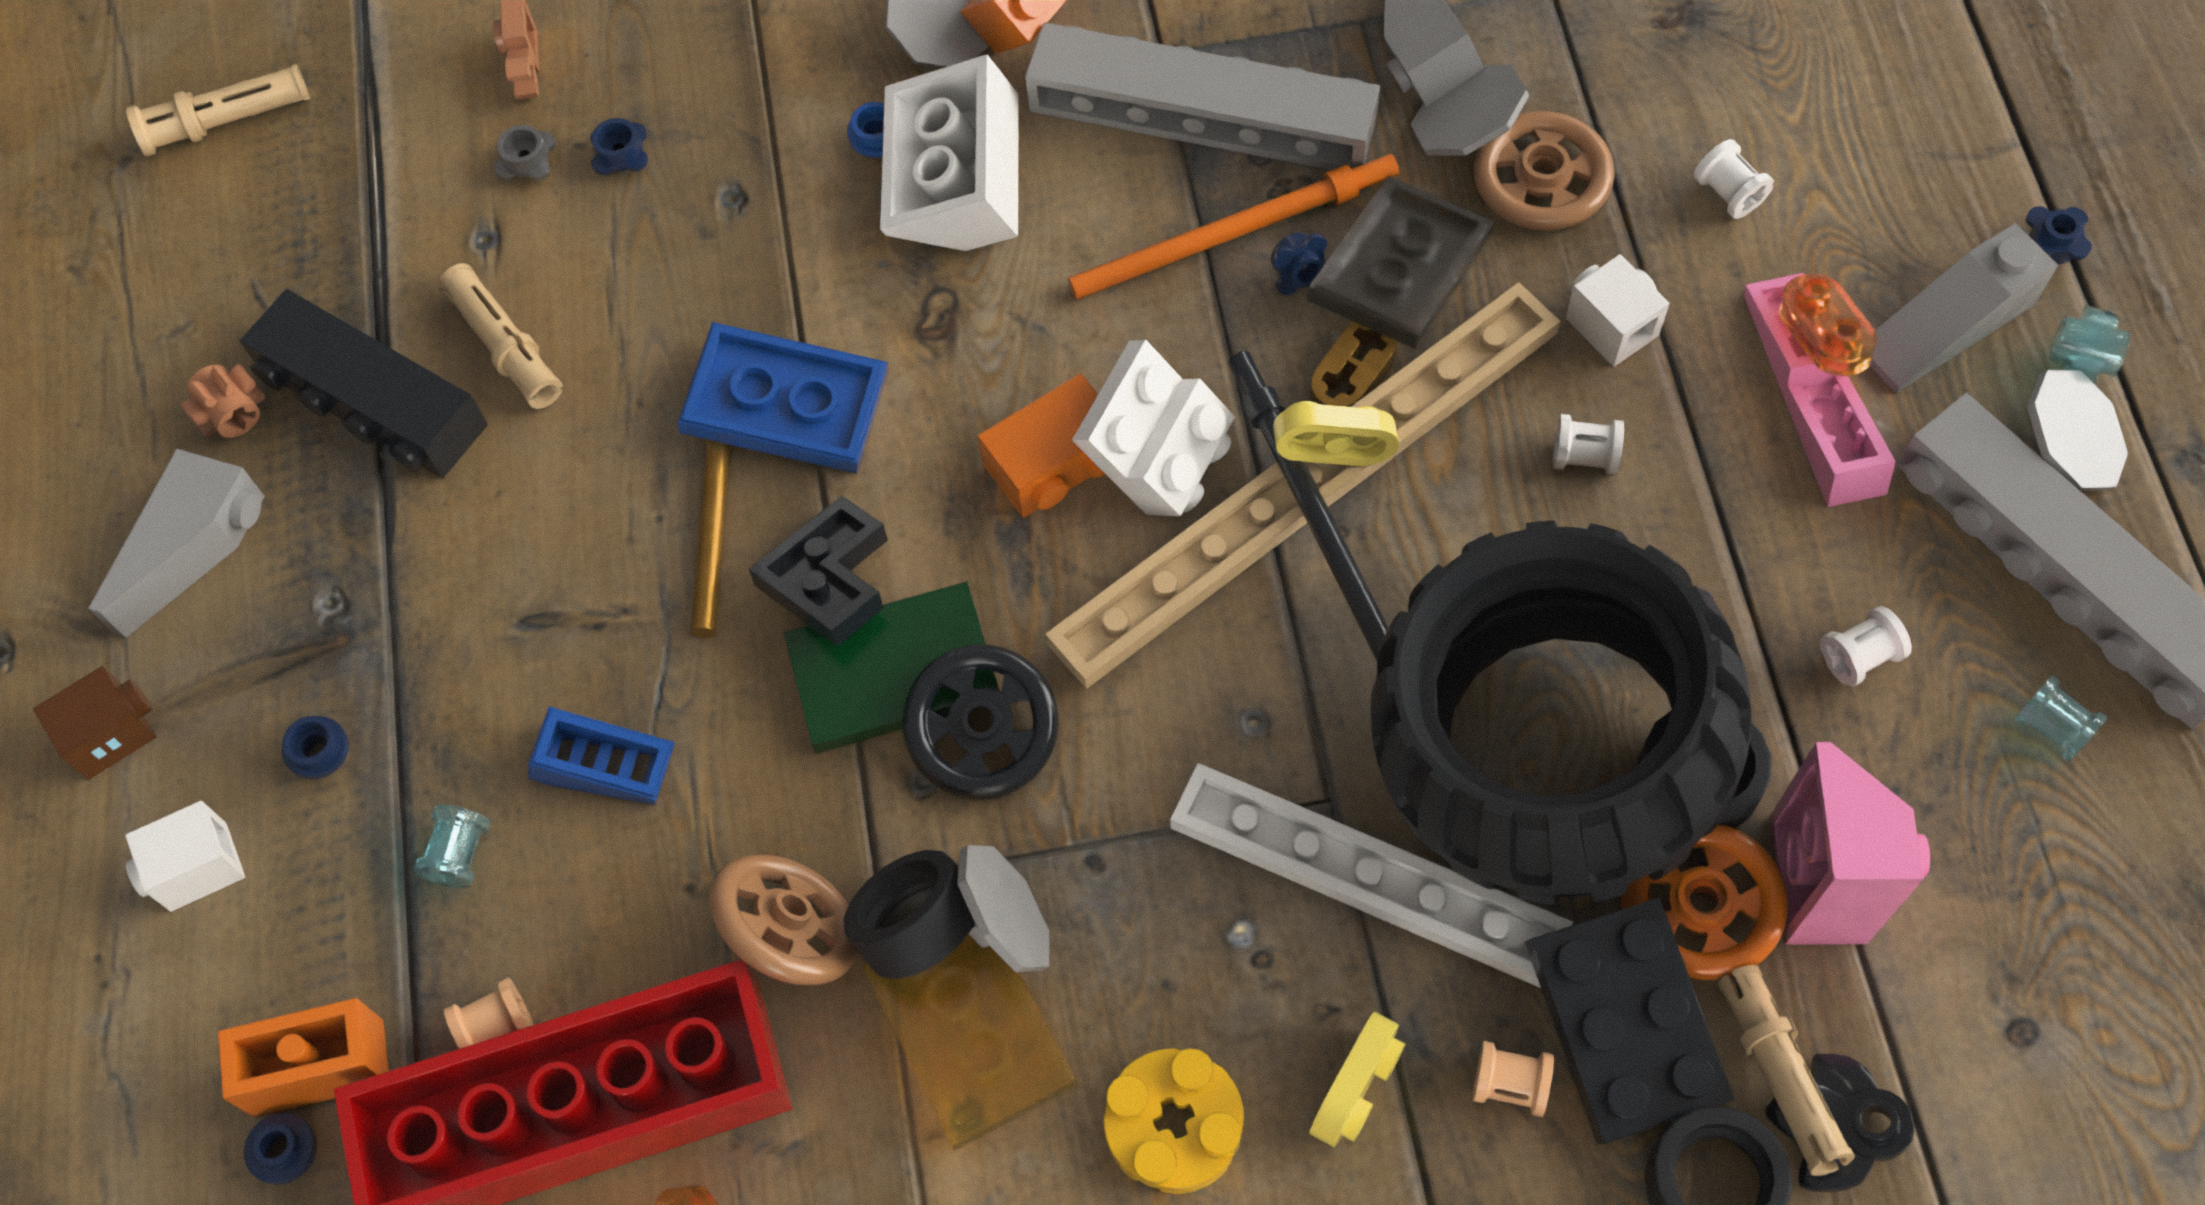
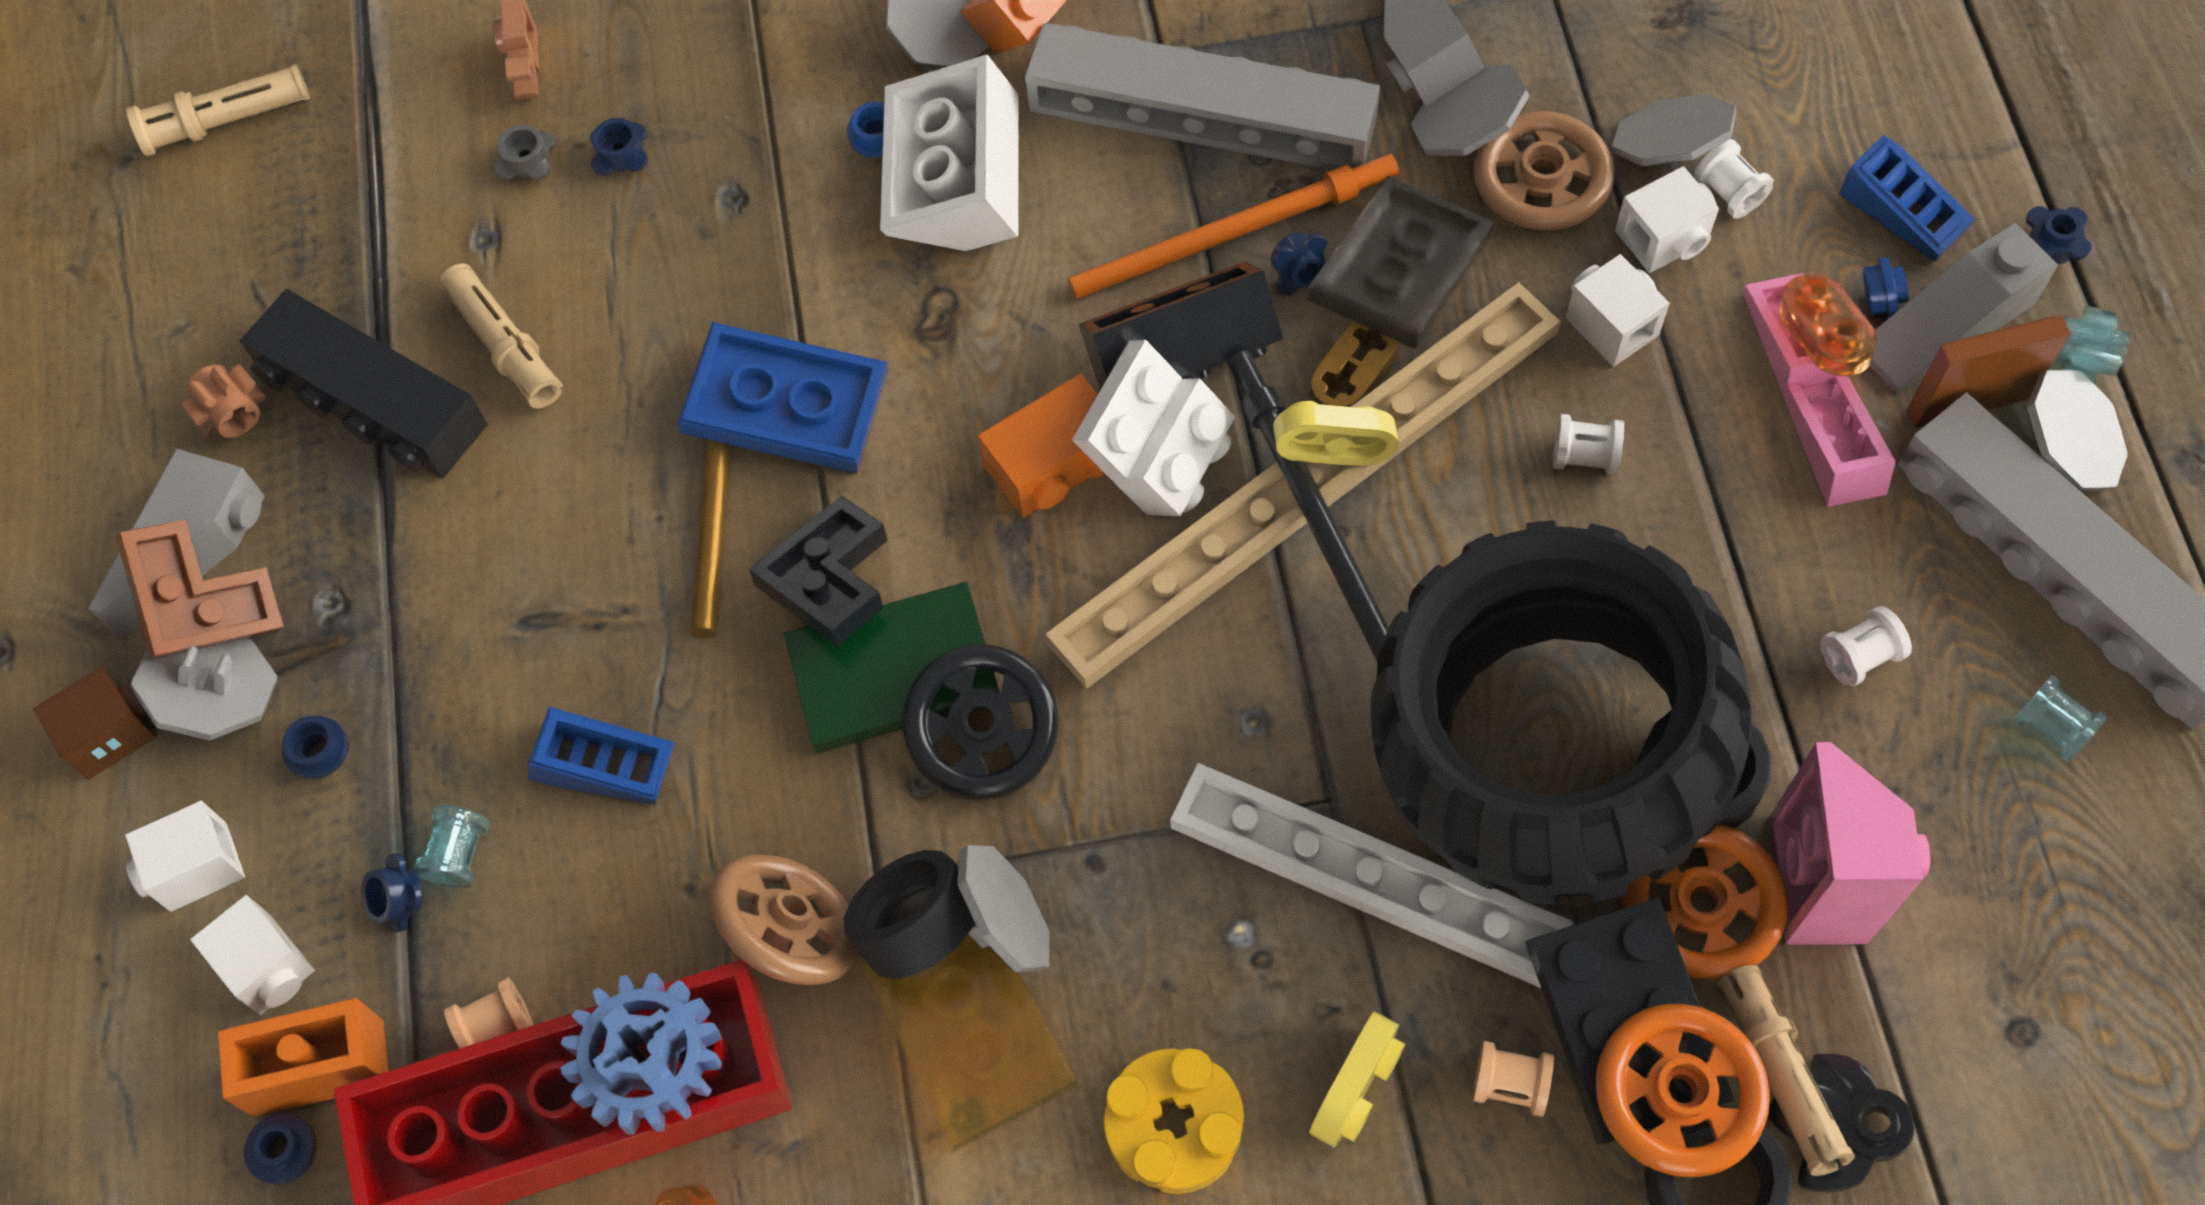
(182, 608): none -> plate
(206, 689): none -> light grey piece
(253, 956): none -> white brick
(391, 893): none -> dark blue plate
(617, 1066): none -> medium blue gear
(1190, 324): none -> black brick
(1667, 219): none -> white brick
(1674, 130): none -> light grey piece
(1730, 1057): none -> orange plate
(1884, 287): none -> blue plate
(1905, 174): none -> blue slope
(1990, 367): none -> dark orange tile

